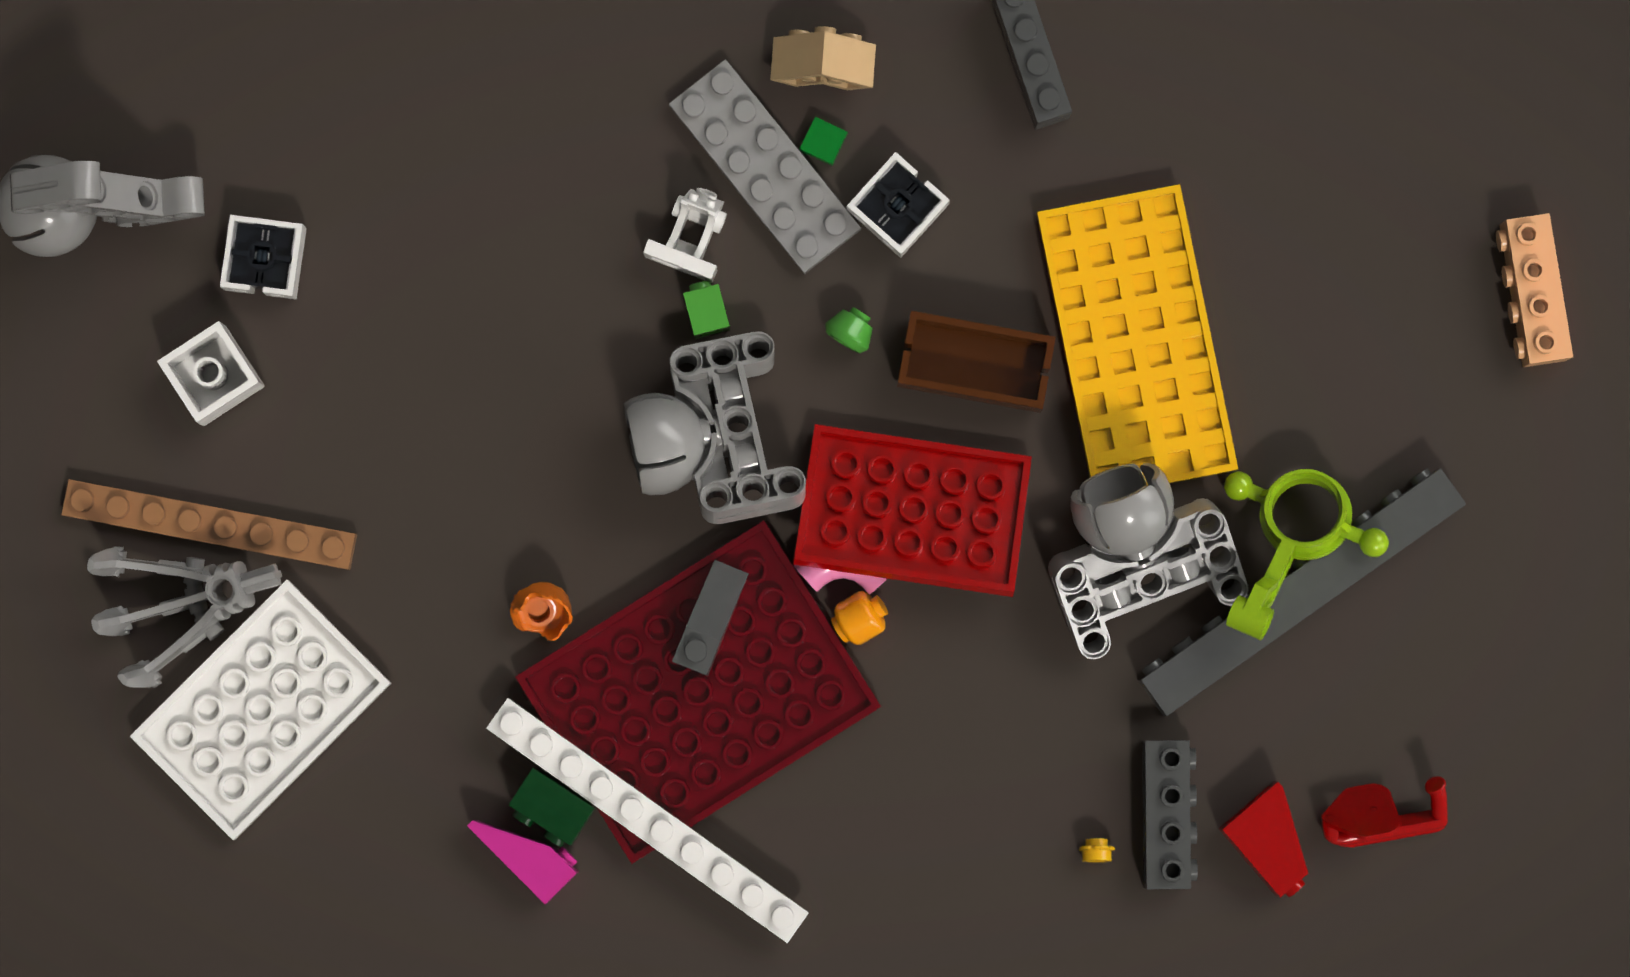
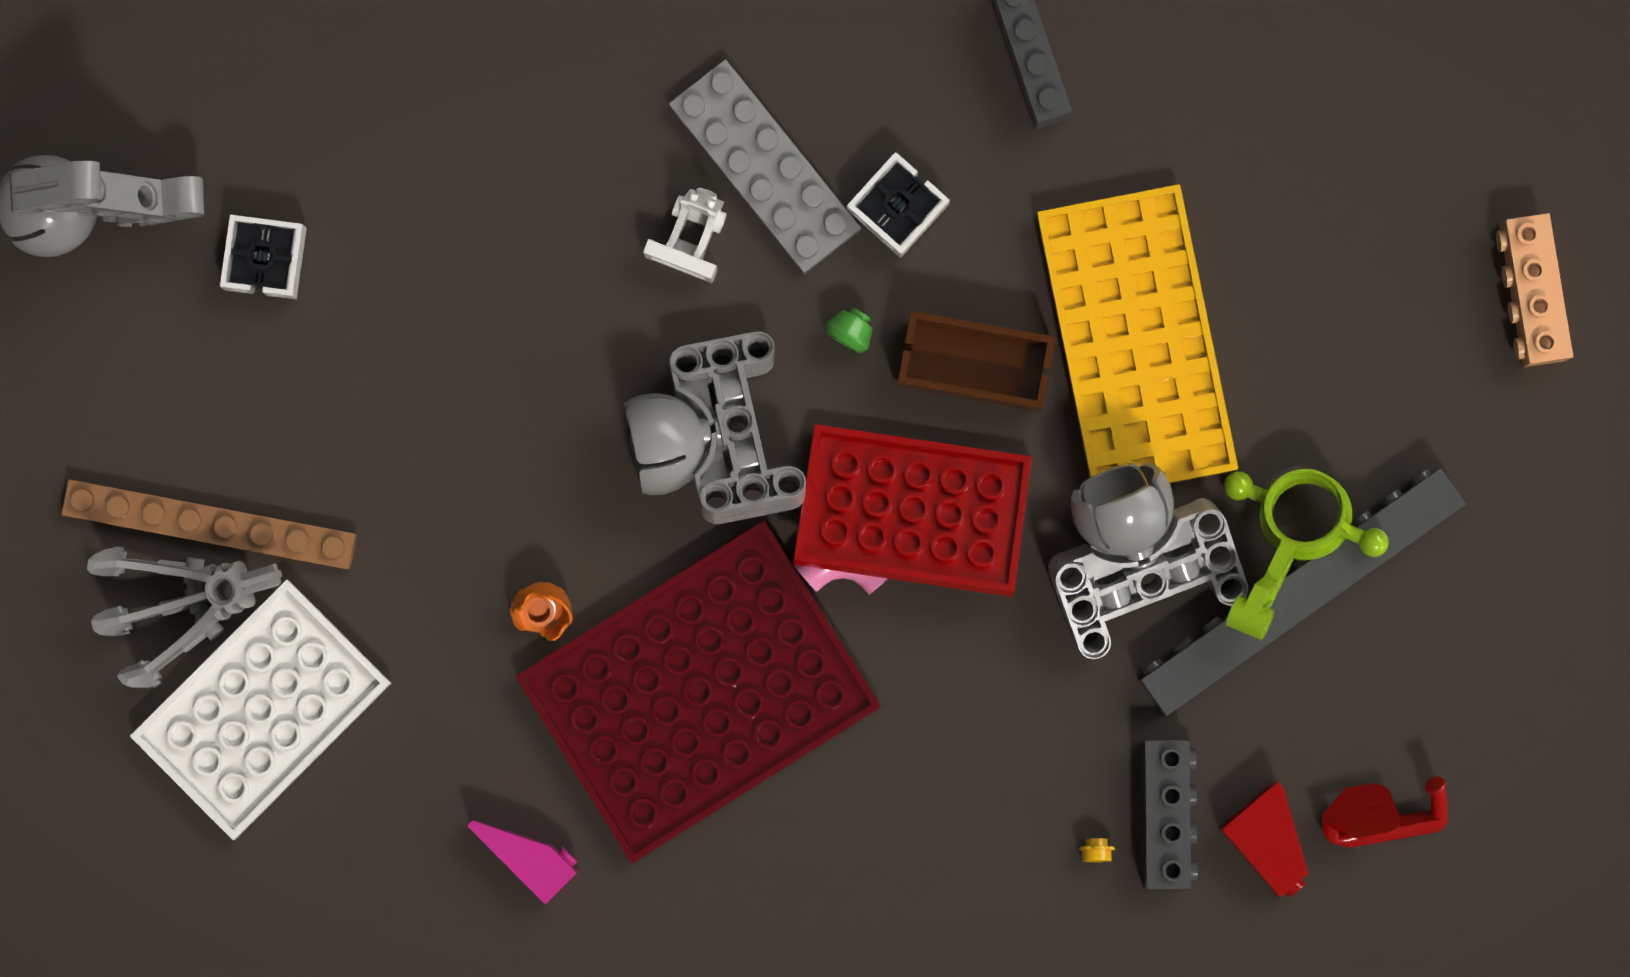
(211, 373): white brick -> none
(551, 807): dark green brick -> none
(647, 820): white plate -> none
(706, 309): bright green brick -> none
(710, 618): dark grey slope -> none
(823, 58): tan brick -> none
(823, 141): green tile -> none
(859, 618): light orange head -> none

